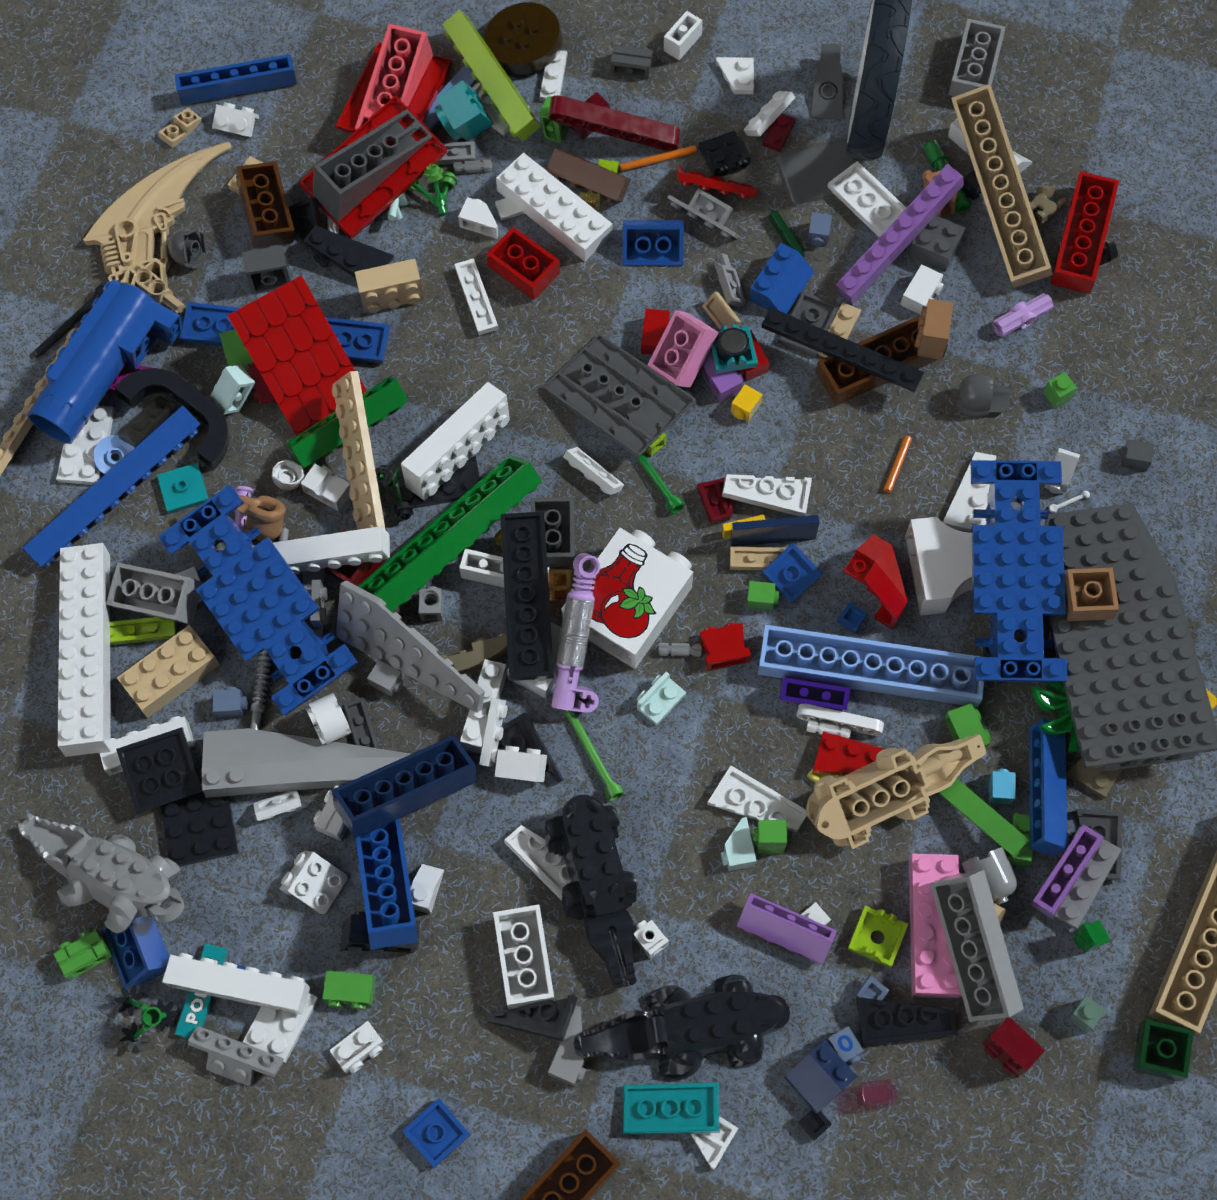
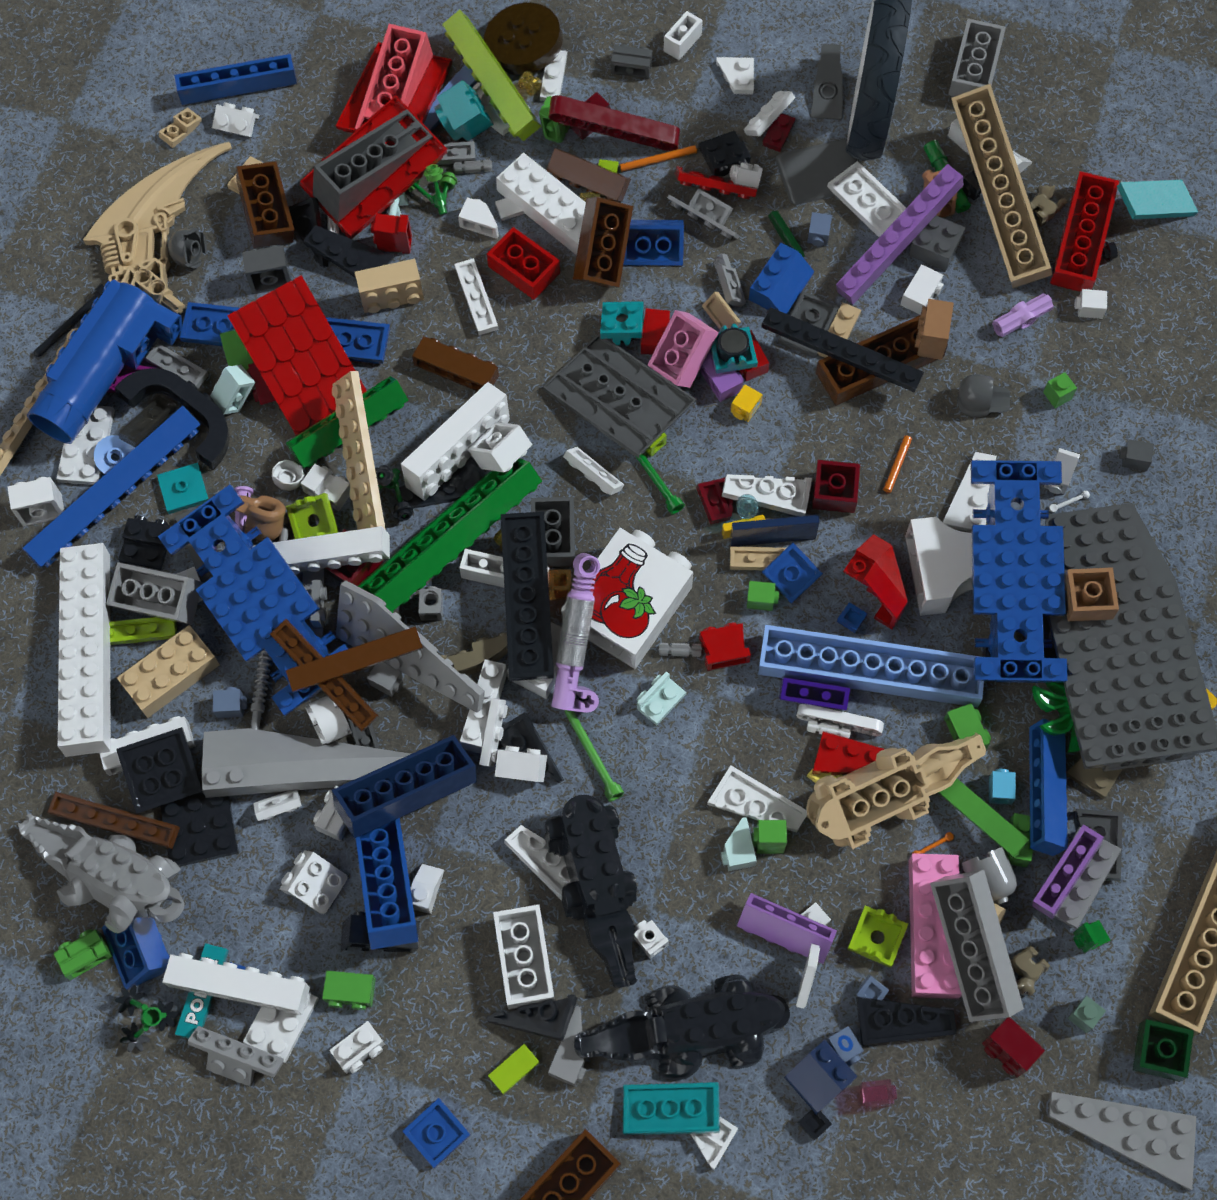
(35, 501): none -> white brick
(113, 820): none -> reddish brown tile
(142, 543): none -> black plate
(168, 360): none -> light grey plate
(302, 509): none -> lime piece
(337, 689): none -> reddish brown tile
(354, 659): none -> reddish brown tile
(392, 233): none -> red hips
(454, 364): none -> reddish brown brick
(500, 447): none -> white brick
(513, 1069): none -> lime tile
(529, 83): none -> clear yellow wheel
(602, 242): none -> reddish brown brick
(622, 321): none -> teal piece
(746, 174): none -> white brick
(746, 511): none -> clear light blue wheel
(808, 976): none -> white tile
(836, 486): none -> dark red brick
(948, 837): none -> orange hinge
(1028, 970): none -> dark tan animal
(1091, 303): none -> white brick
(1145, 1135): none -> light grey wing
(1157, 199): none -> teal tile

